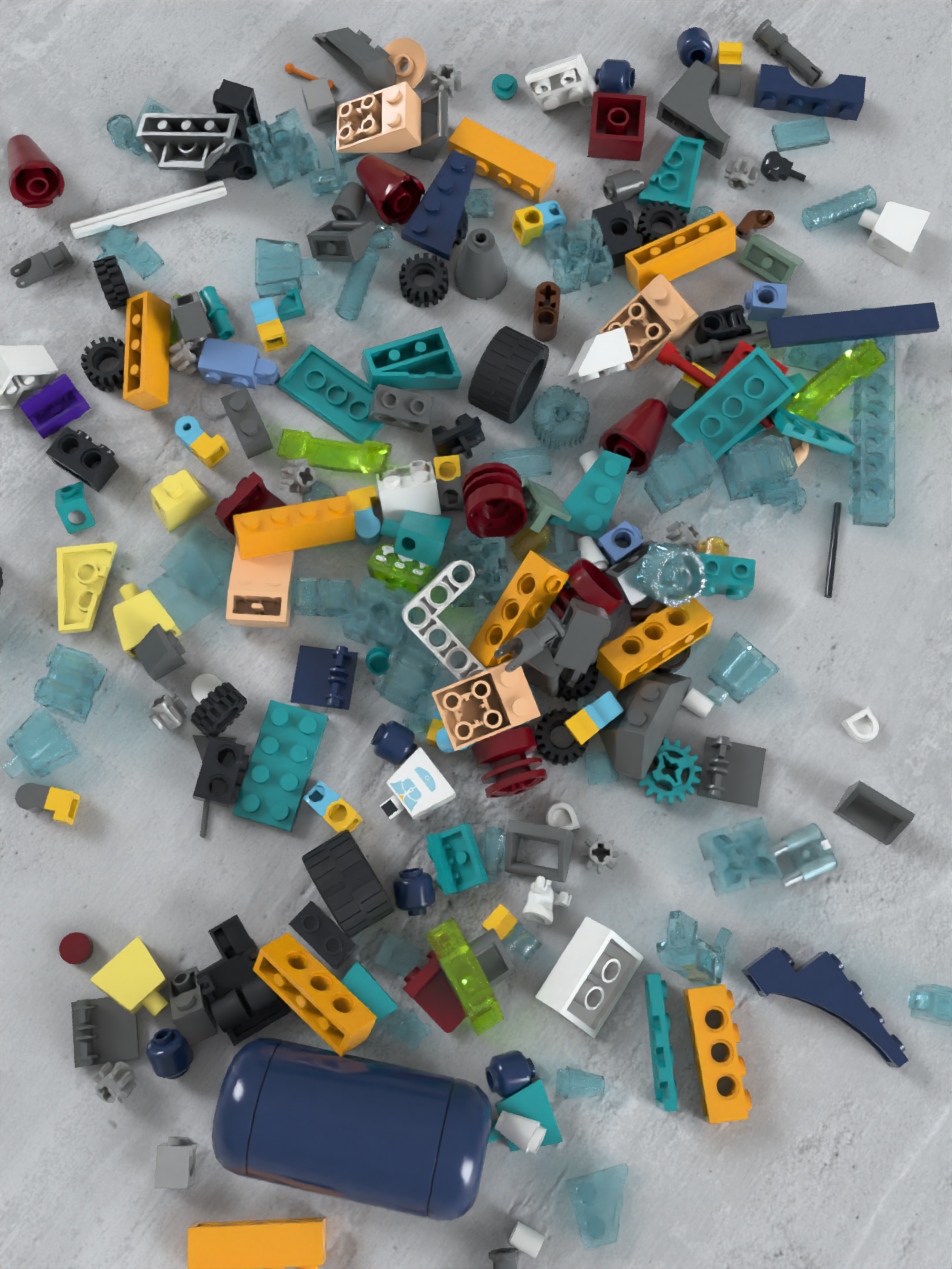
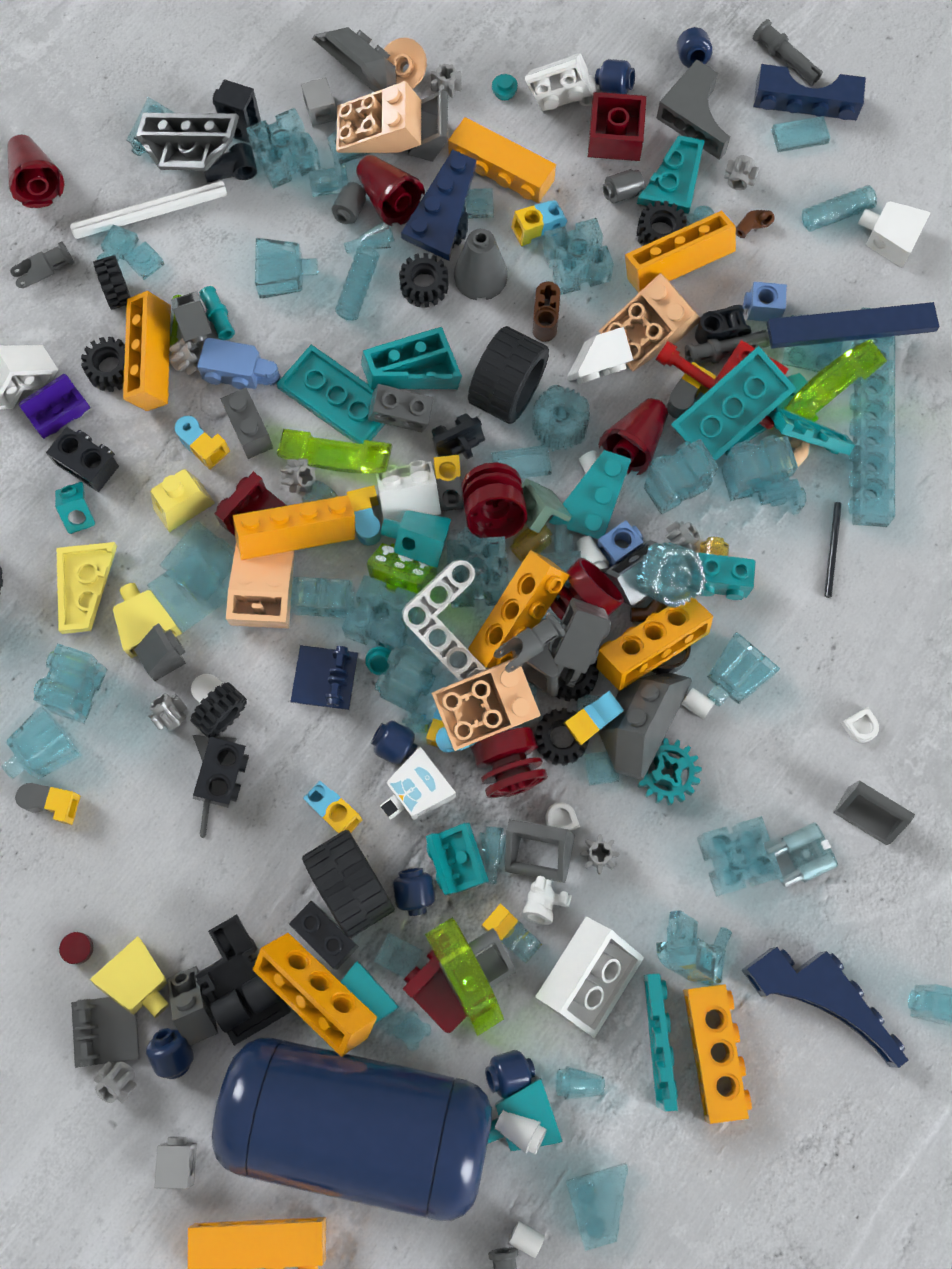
(116, 126): clear light blue wheel -> none
(268, 324): leg -> none
(280, 766): teal plate -> none
(289, 68): orange hinge -> none
(291, 306): teal tile -> none
(341, 240): dark grey tile -> none
(618, 220): black brick -> none
(728, 67): leg -> none
(731, 771): dark grey hinge -> none
(769, 259): sand green panel -> none
(777, 167): black piece -> none

